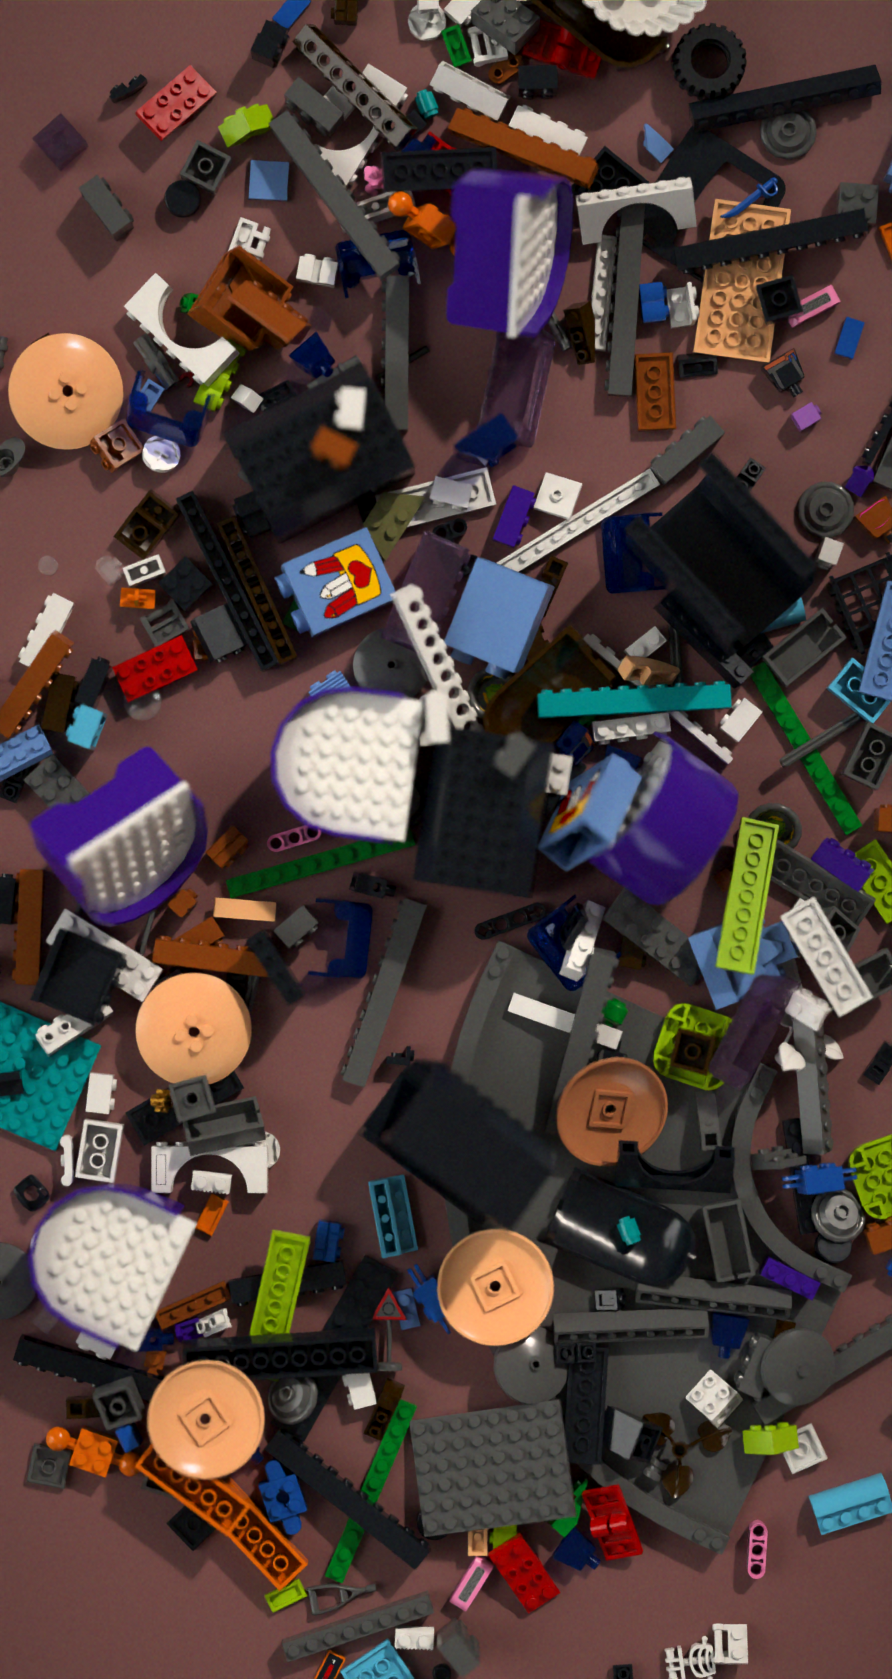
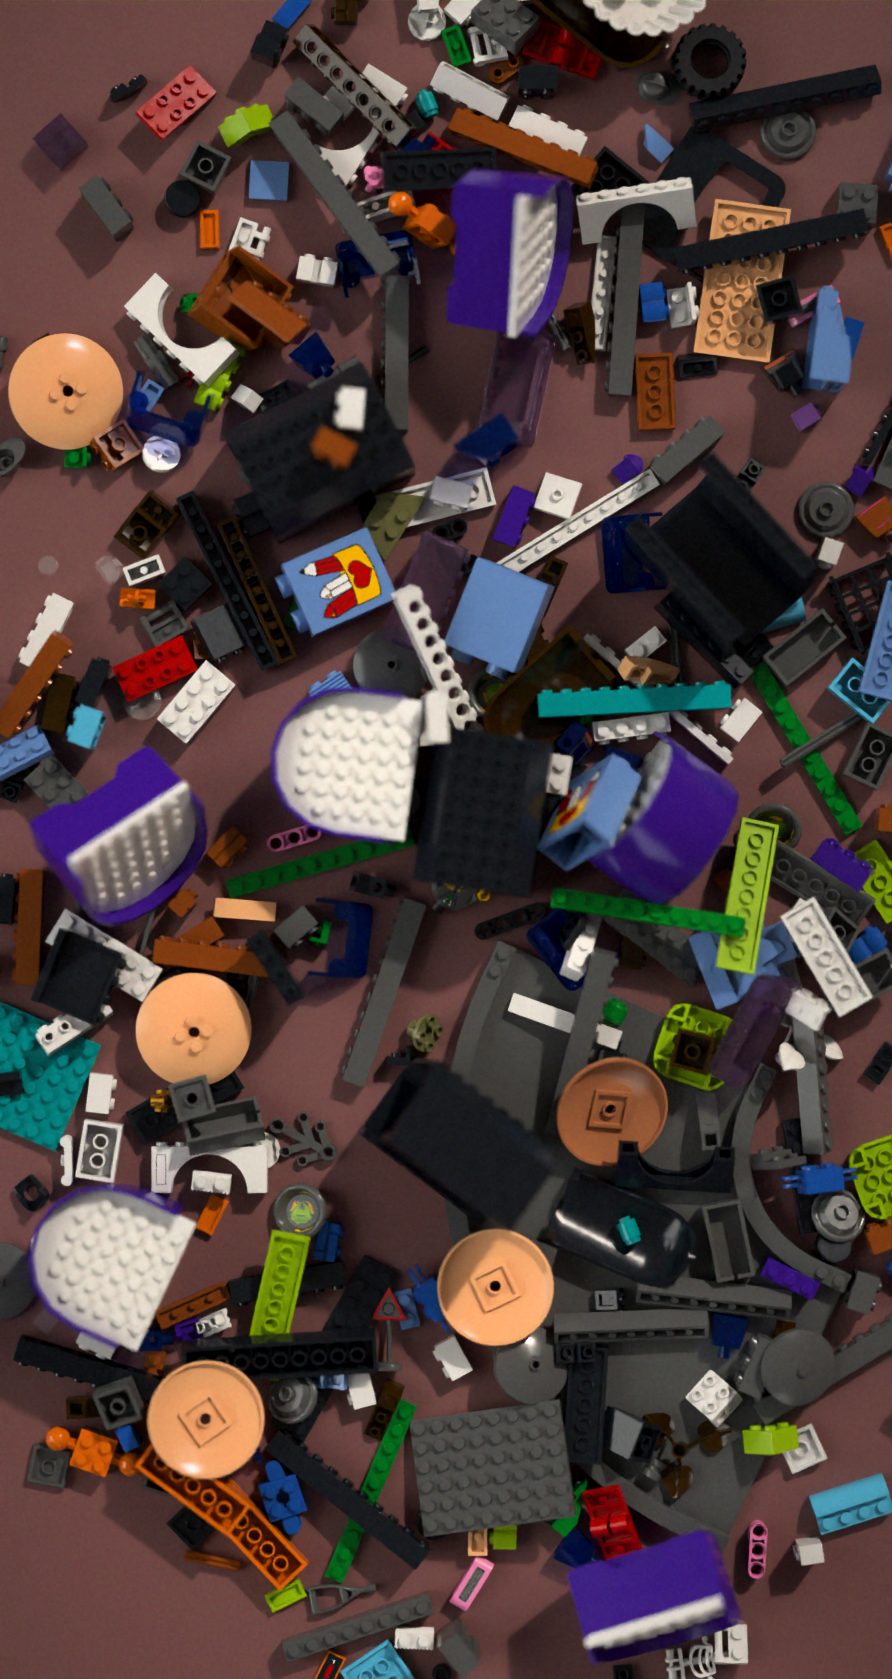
(78, 458): none -> green bracket
(196, 702): none -> white brick
(209, 229): none -> orange tile
(212, 1560): none -> dark orange axle
(300, 1210): none -> dark grey piece
(307, 1140): none -> dark grey plant
(324, 931): none -> green bracket
(333, 1381): none -> medium blue slope
(392, 1215): medium azure brick -> none
(425, 1032): none -> olive plate
(453, 1358): none -> white brick
(455, 897): none -> dark grey torso
(514, 755): dark grey brick -> none
(524, 1572): red plate -> none
(628, 468): none -> dark purple tile
(648, 912): none -> green plate
(654, 1597): none -> dark purple piece
(658, 88): none -> dark grey piece
(761, 191): blue sword -> none
(808, 1550): none -> white brick
(828, 346): none -> medium blue panel
(862, 1291): none -> dark grey brick
(867, 944): none -> blue brick

